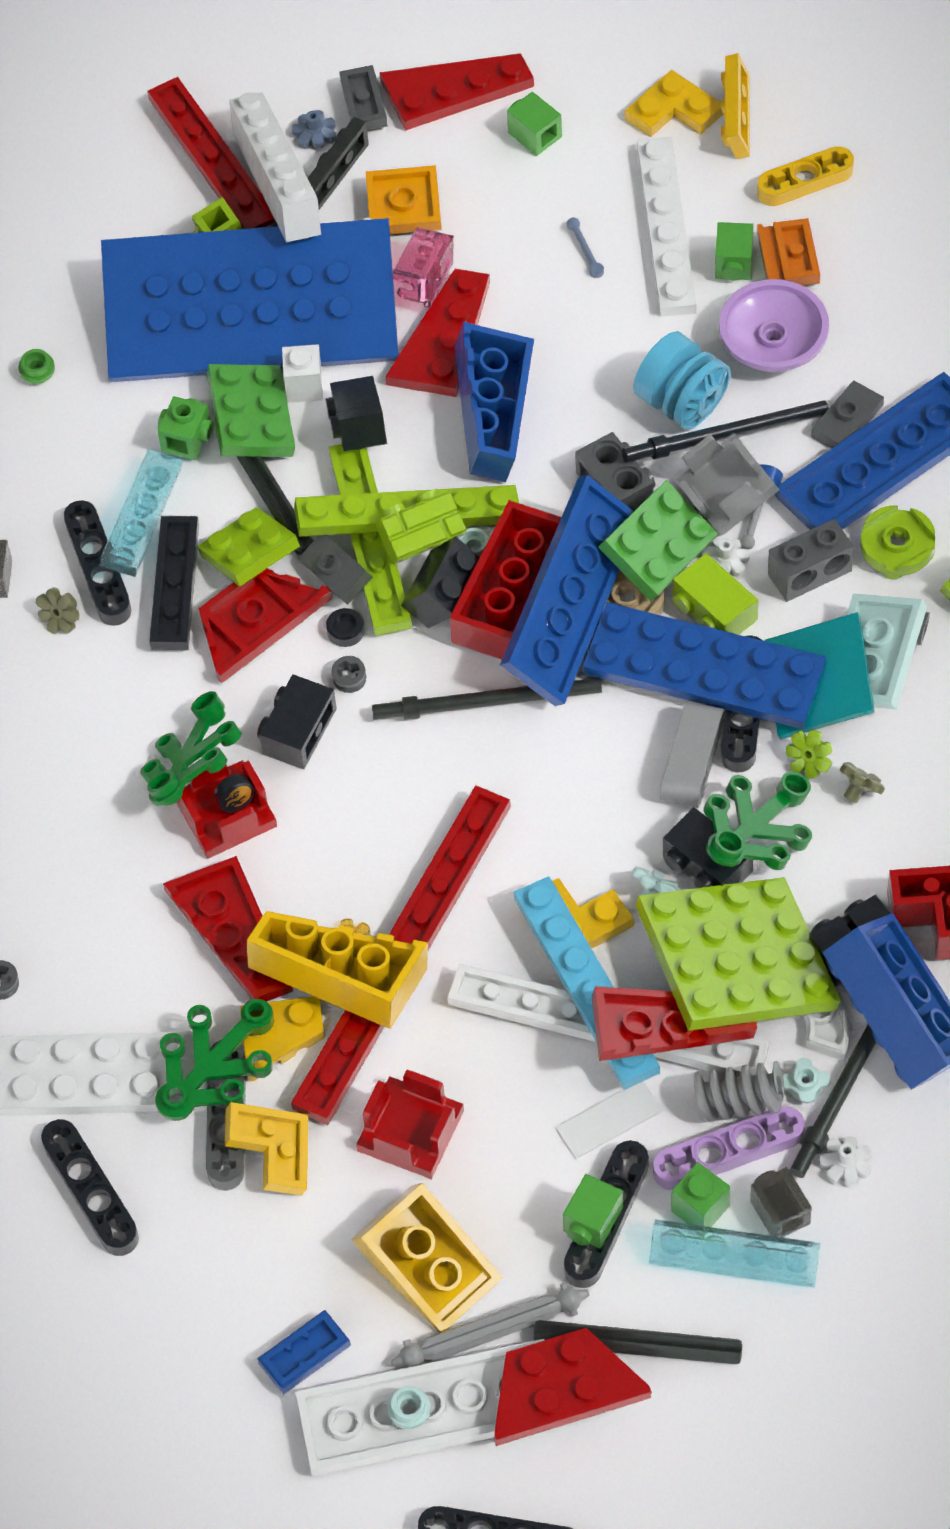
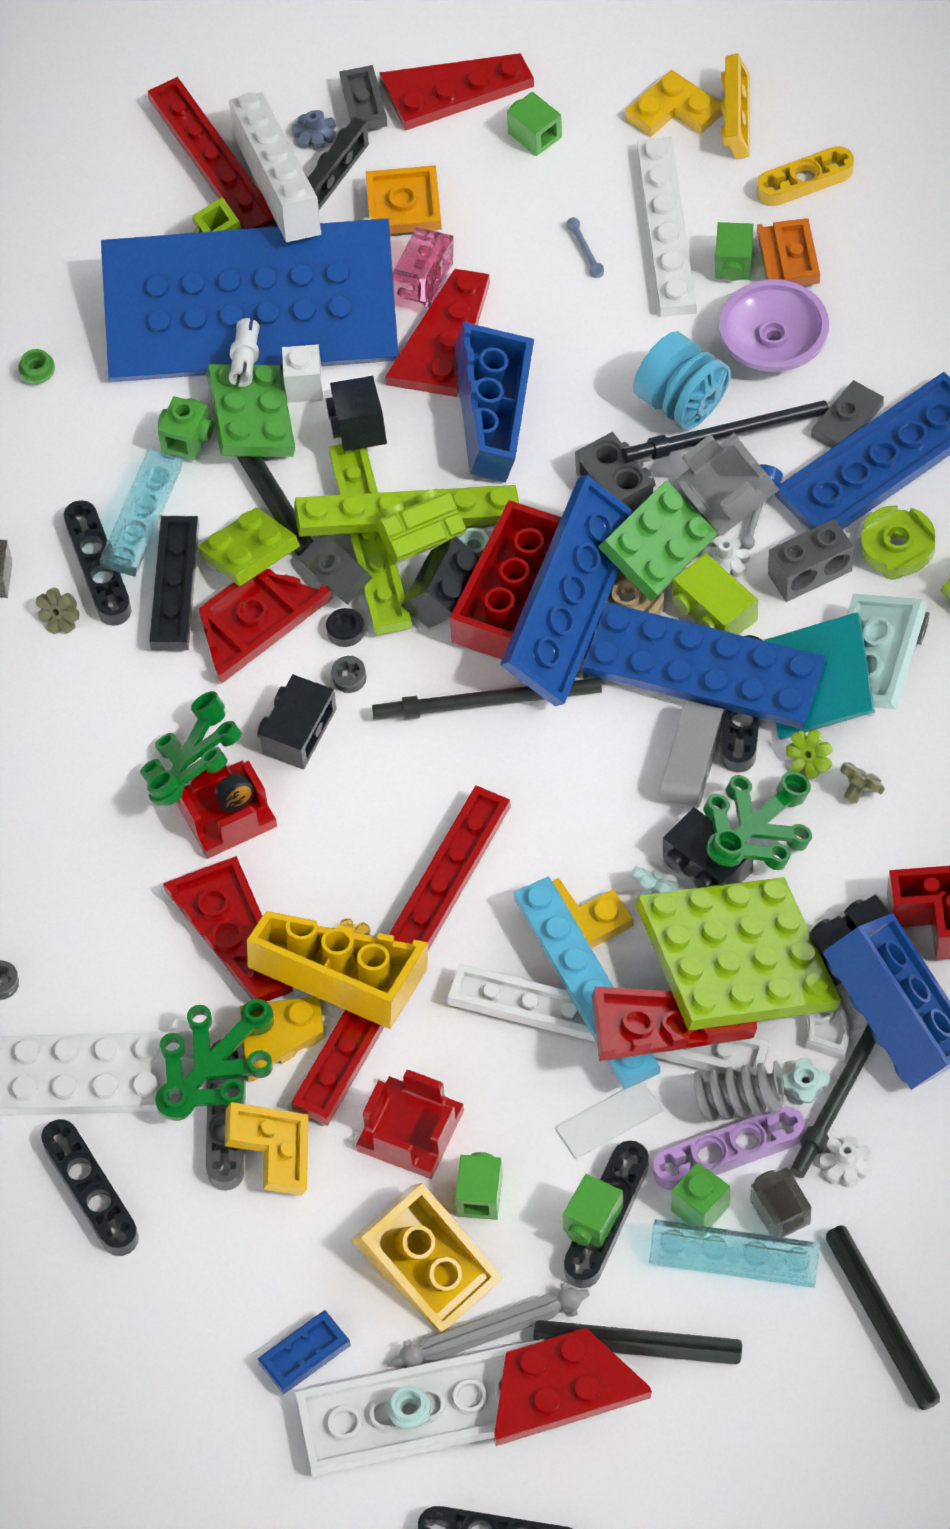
(244, 352): none -> white pin
(479, 1186): none -> bright green brick
(883, 1317): none -> pearl dark grey axle

